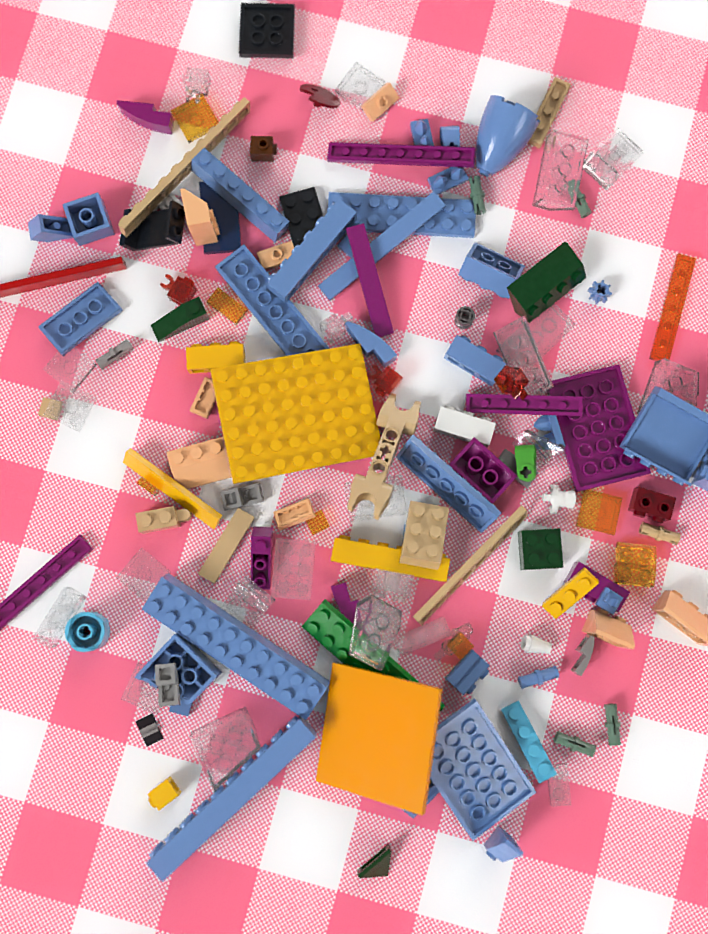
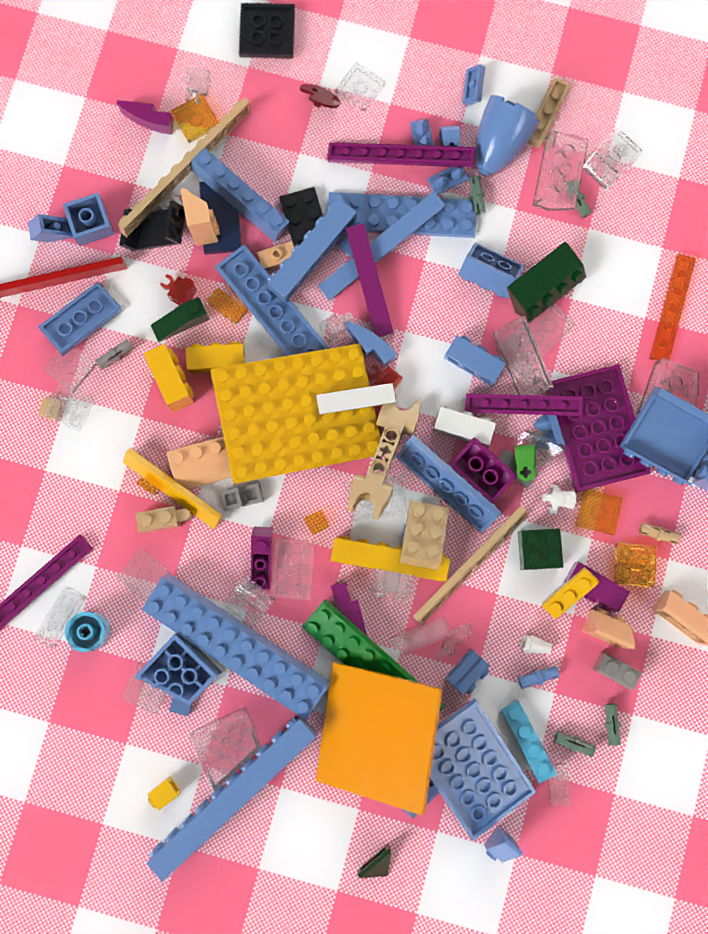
(149, 730): black piece -> none
(168, 684): light grey slope -> none
(170, 377): none -> yellow brick
(204, 399): light nougat plate -> none
(226, 545): tan tile -> none
(262, 148): reddish brown brick -> none
(294, 514): light nougat plate -> none
(355, 398): none -> white tile
(374, 631): clear slope -> none
(380, 101): light nougat plate -> none
(460, 645): clear yellow tile -> none
(463, 321): flat silver wheel -> none
(473, 85): none -> medium blue plate
(512, 381): clear red brick -> none
(586, 649): light grey slope -> none
(604, 288): medium blue gear -> none
(609, 600): medium blue tile -> none
(617, 671): none -> light grey brick
(651, 504): dark red brick -> none

